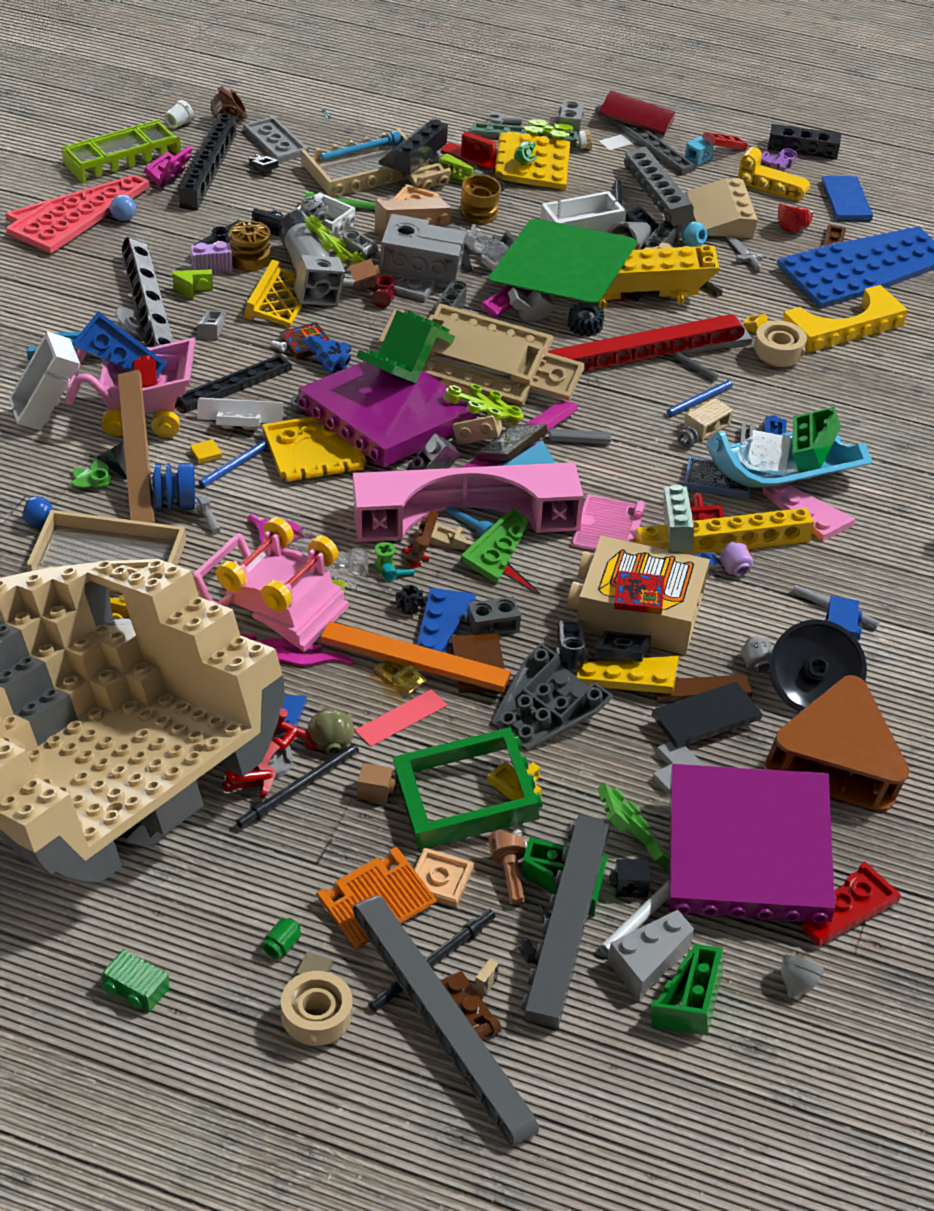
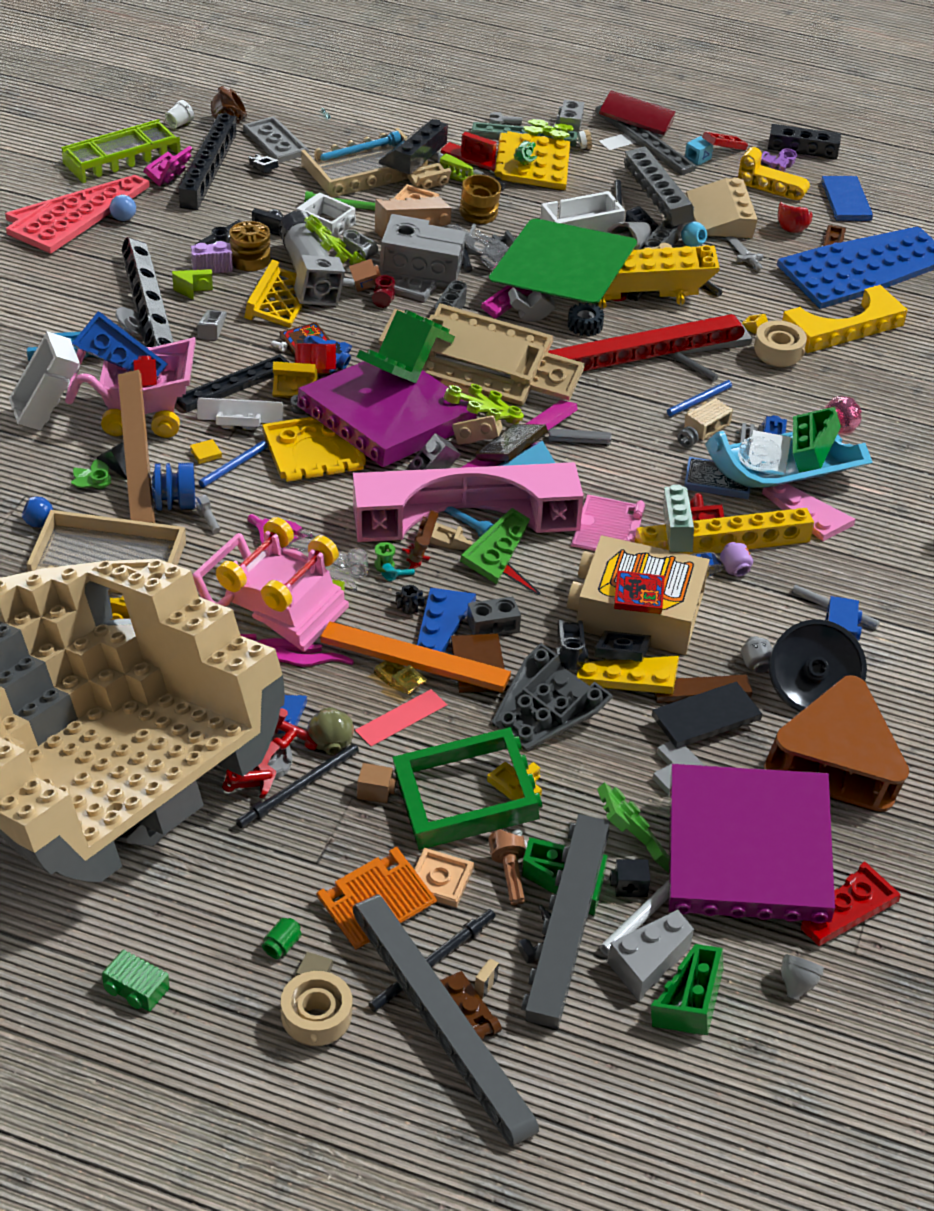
(290, 377): none -> yellow bracket
(315, 207): light grey head -> none
(319, 354): none -> red brick
(847, 411): none -> clear pink plant

